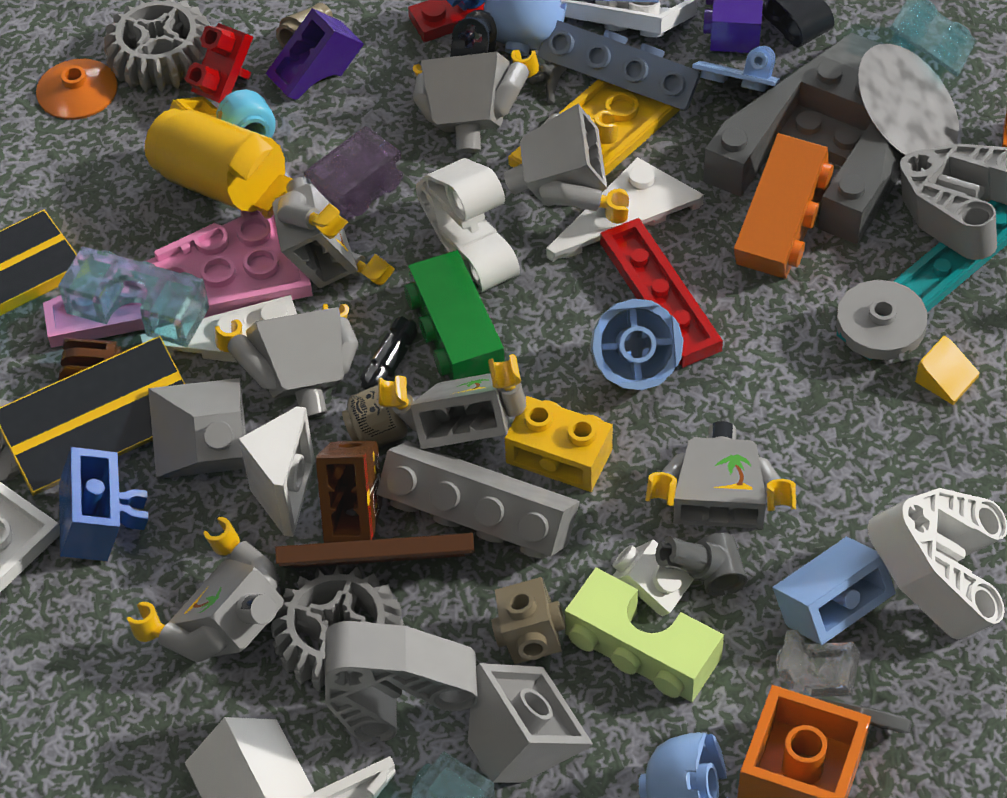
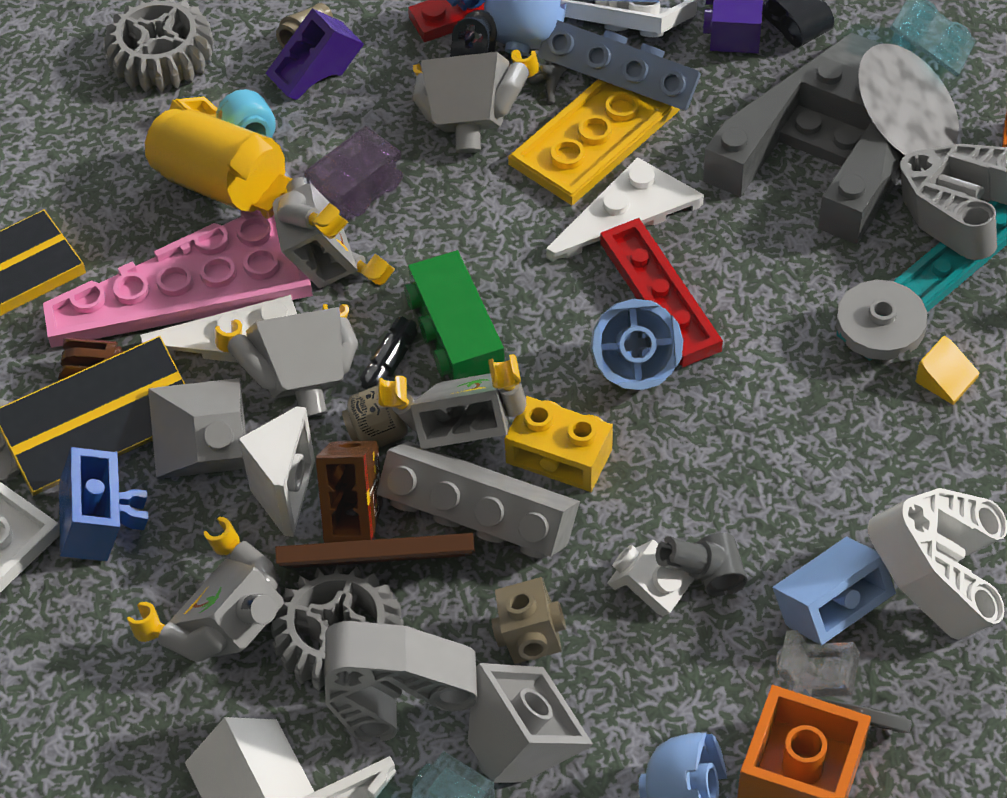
(76, 89): orange dish -> none
(104, 282): clear light blue arch -> none
(221, 63): red hips -> none
(456, 208): white connector -> none
(566, 163): light grey torso -> none
(674, 659): yellowish green arch -> none
(721, 482): light grey torso -> none
(756, 73): light blue hinge -> none
(784, 206): orange wedge -> none

